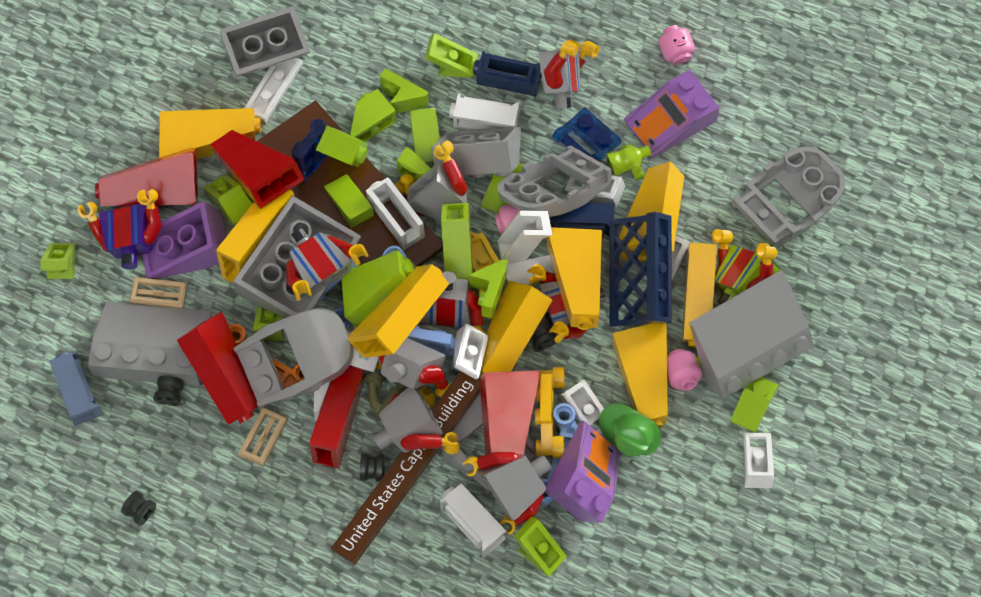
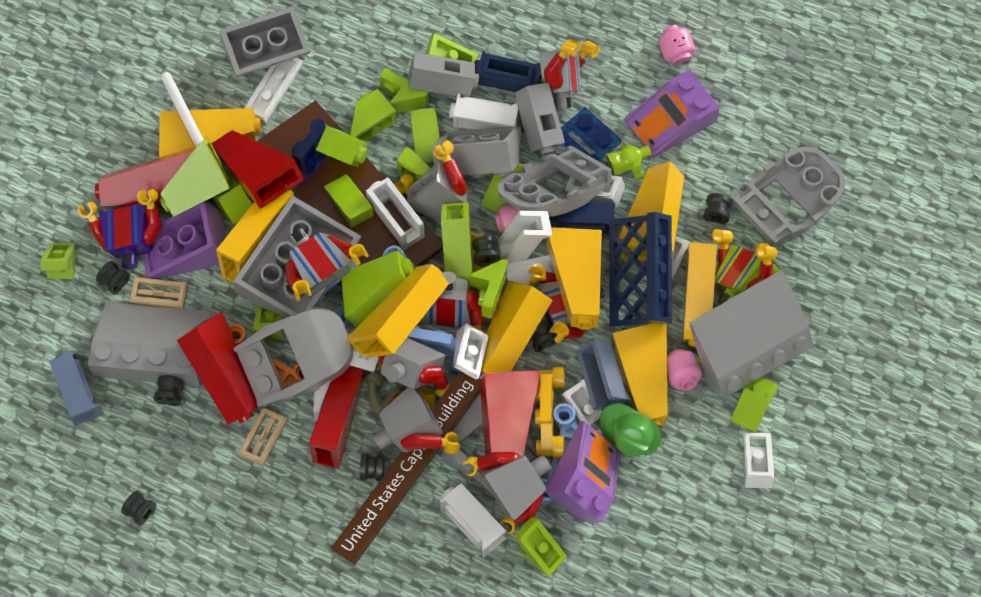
(112, 277): none -> pearl dark grey wheel
(182, 108): none -> white piece
(196, 180): none -> lime slope
(442, 75): none -> light grey brick
(485, 250): none -> pearl dark grey wheel
(539, 118): none -> light grey brick
(602, 374): none -> sand blue window
(717, 208): none -> pearl dark grey wheel

